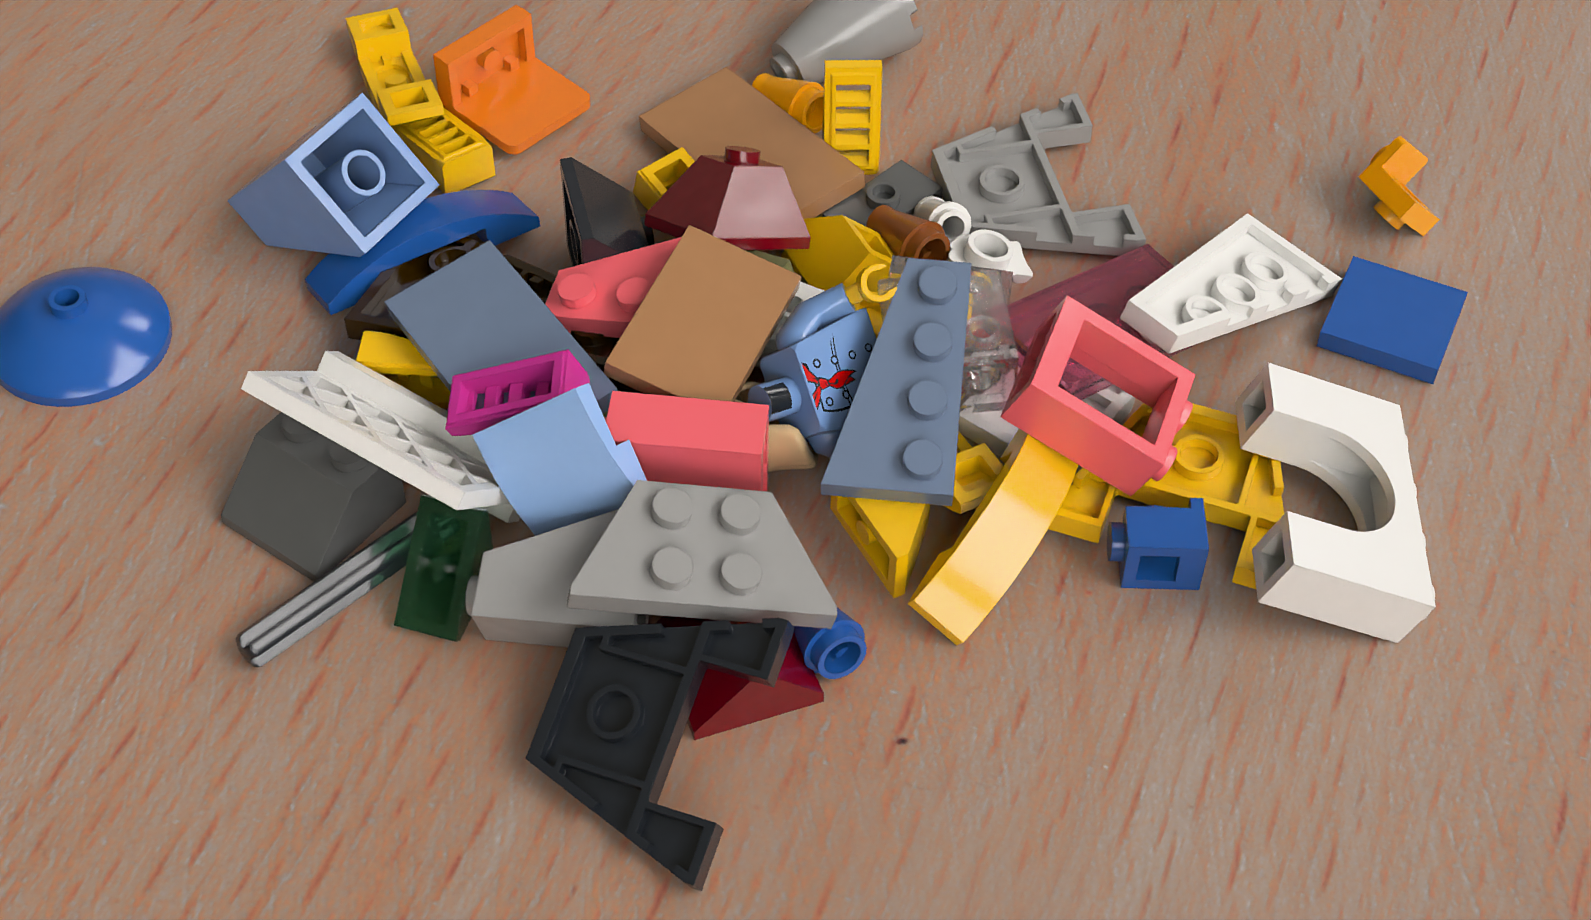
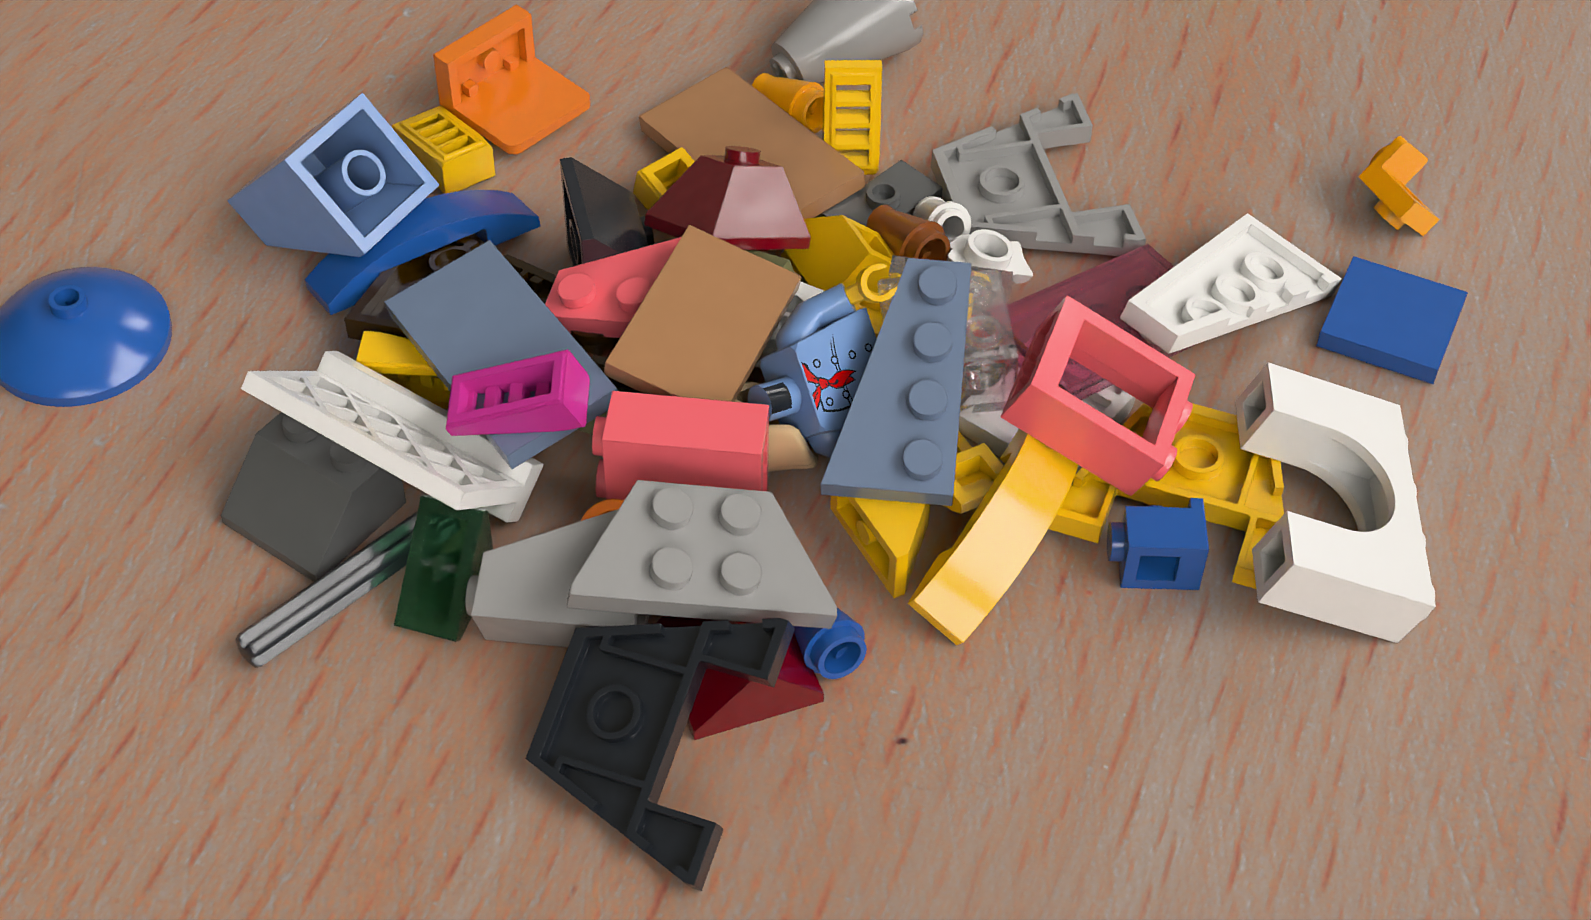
(391, 68): yellow slope -> none
(560, 461): light blue slope -> none

